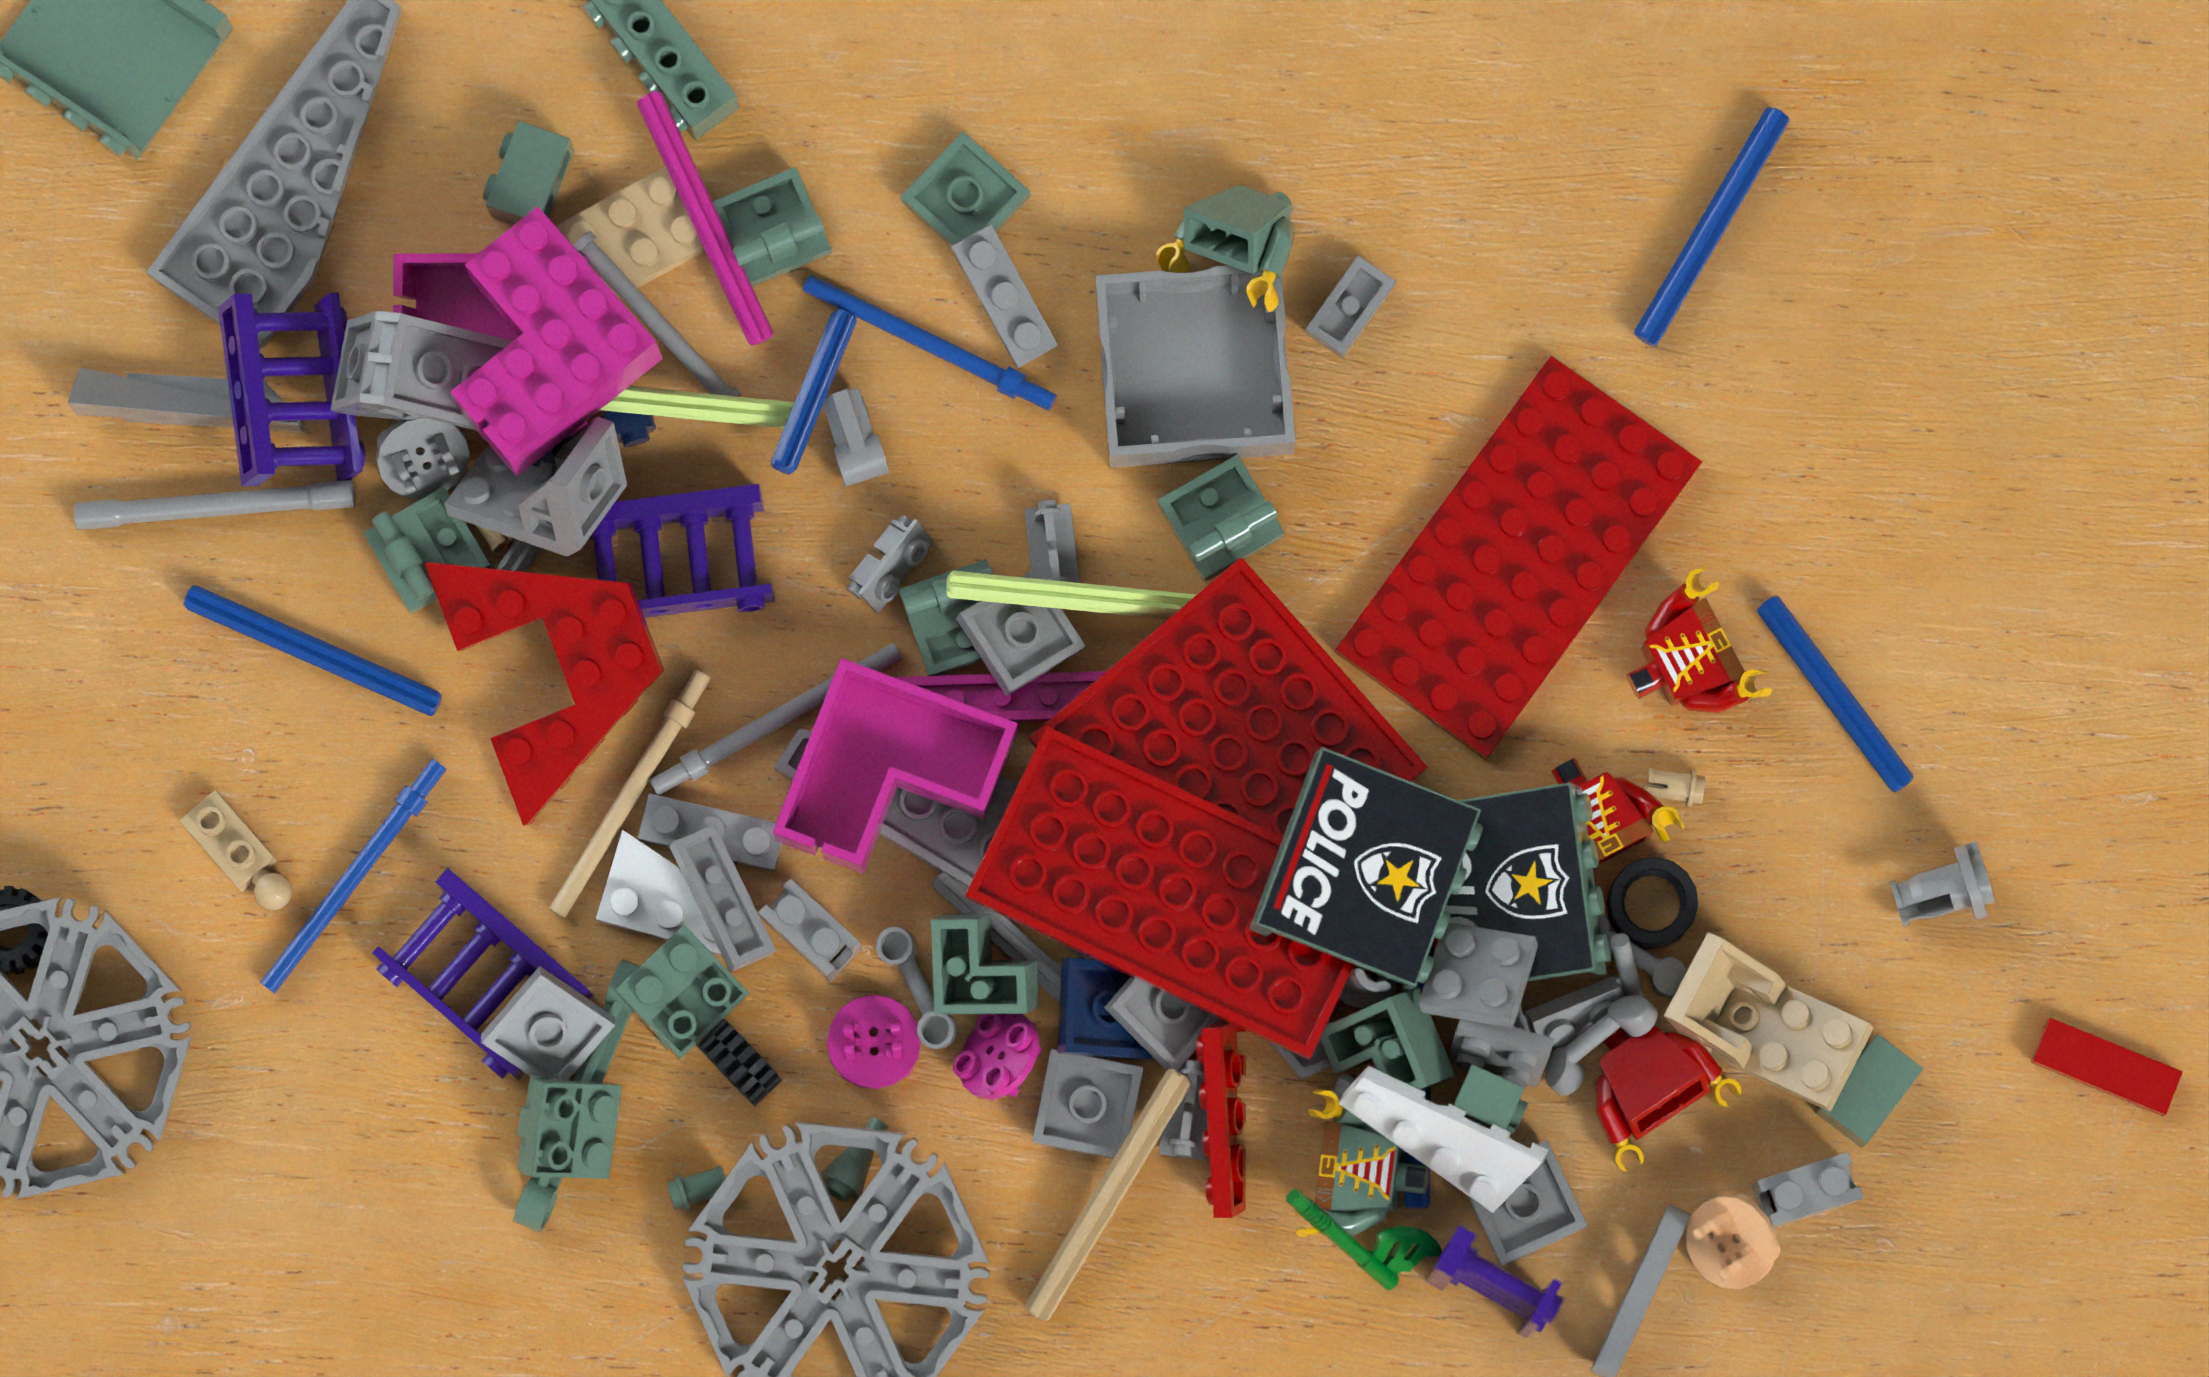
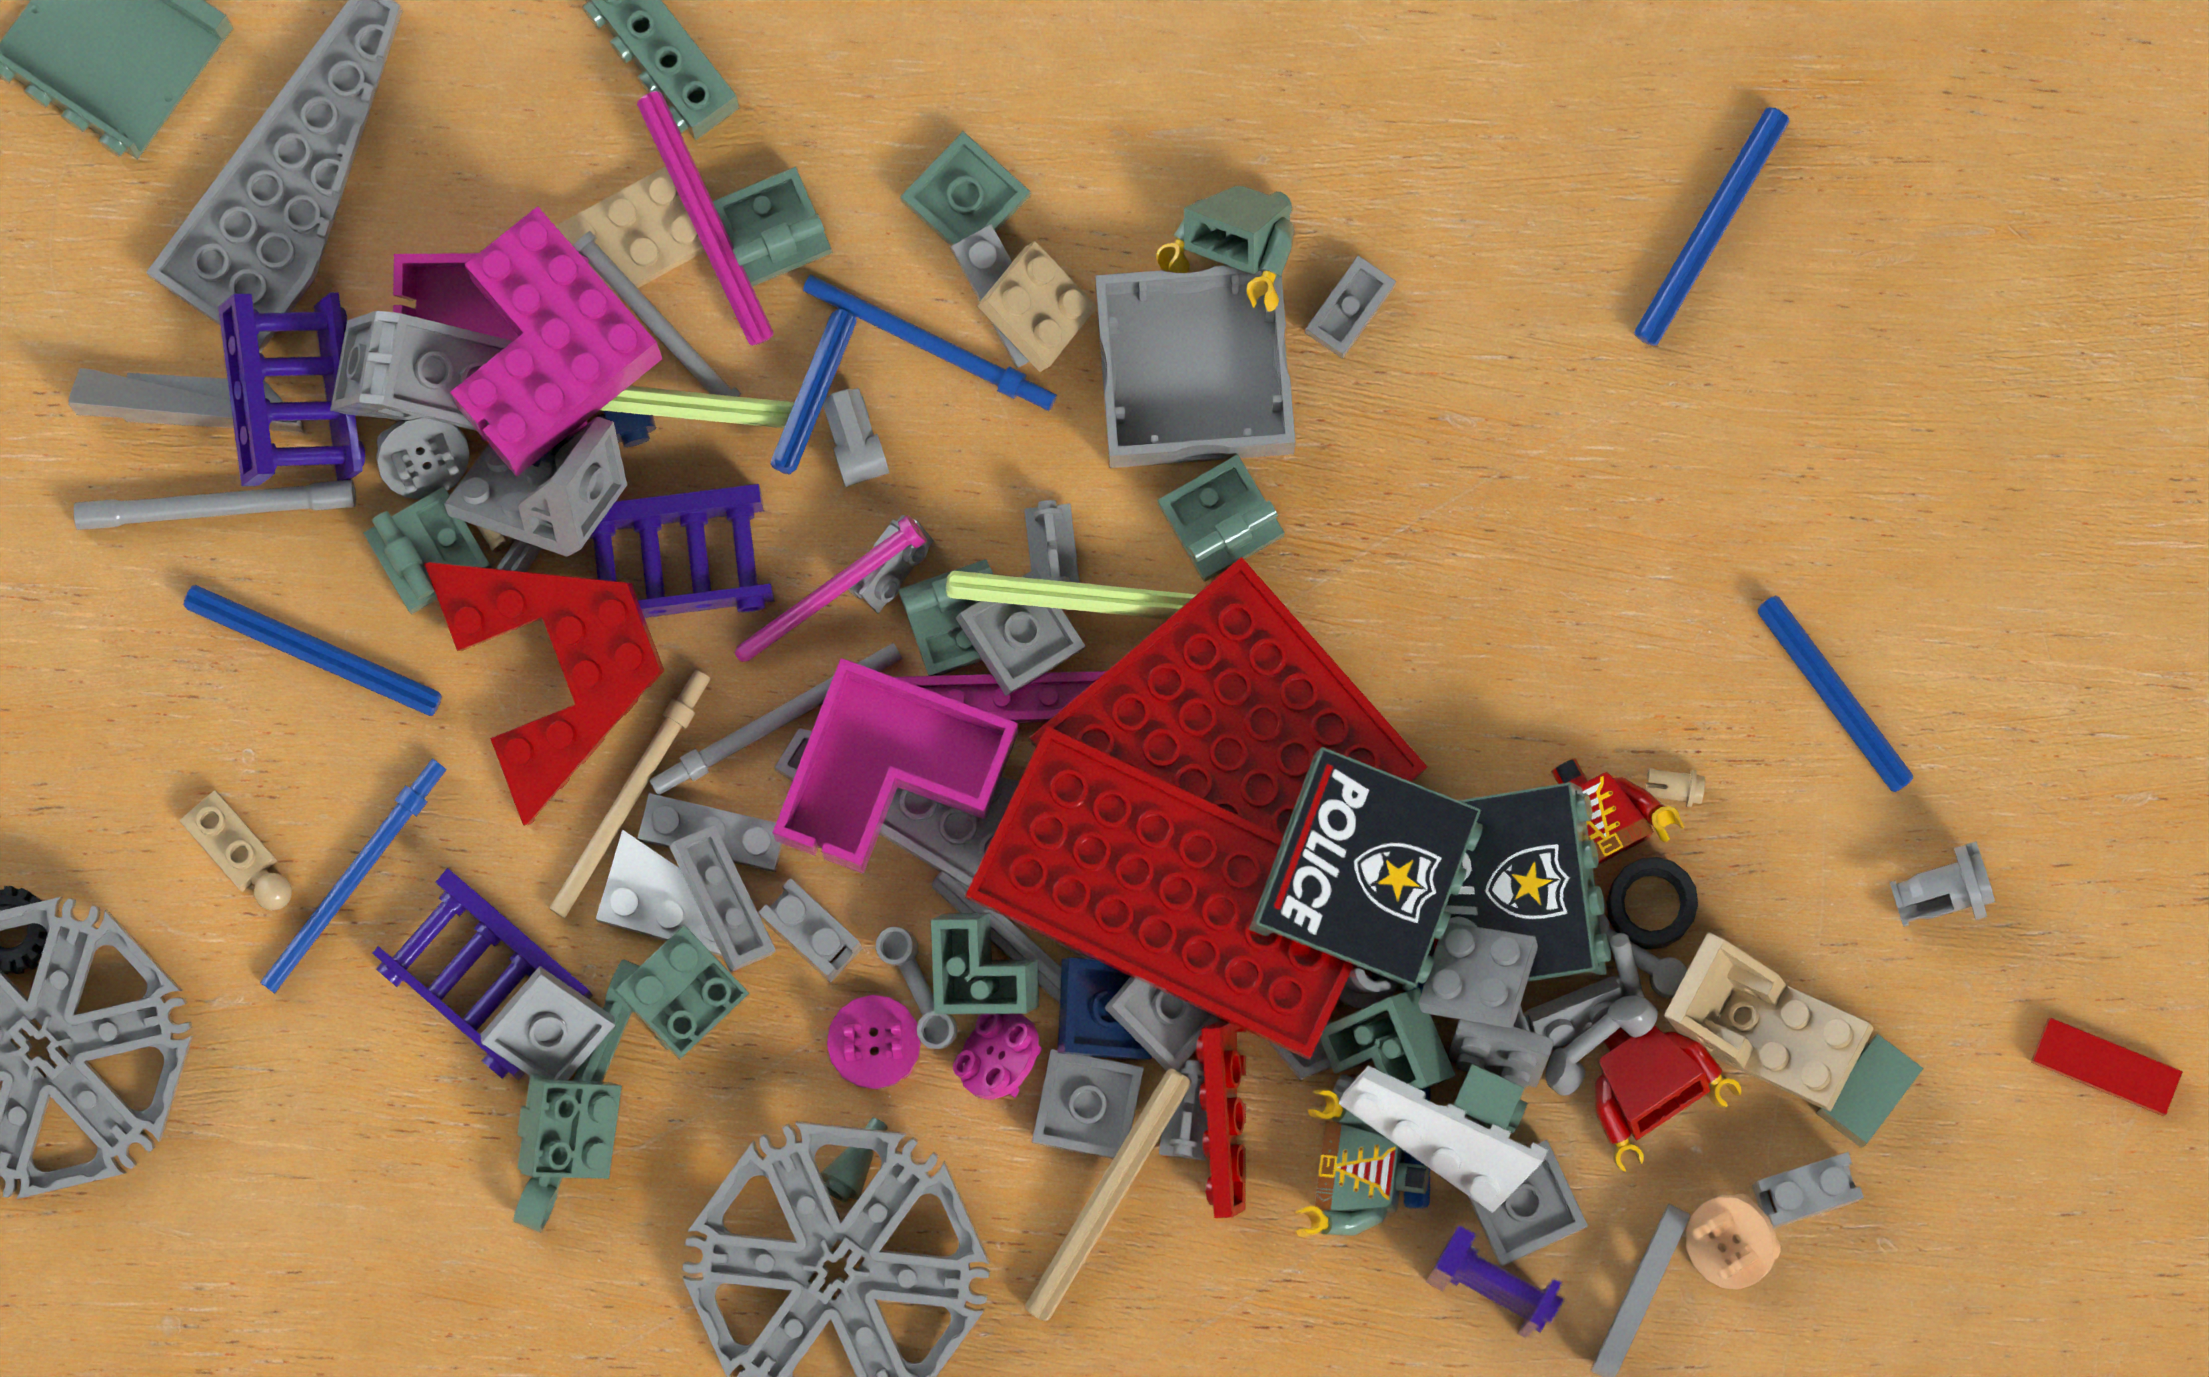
(529, 174): sand green brick -> none
(695, 1187): sand green pin -> none
(739, 1062): black tyre -> none
(907, 534): none -> dark pink bar
(1037, 306): none -> tan plate
(1371, 1261): green piece -> none
(1518, 557): red plate -> none
(1692, 655): torso -> none

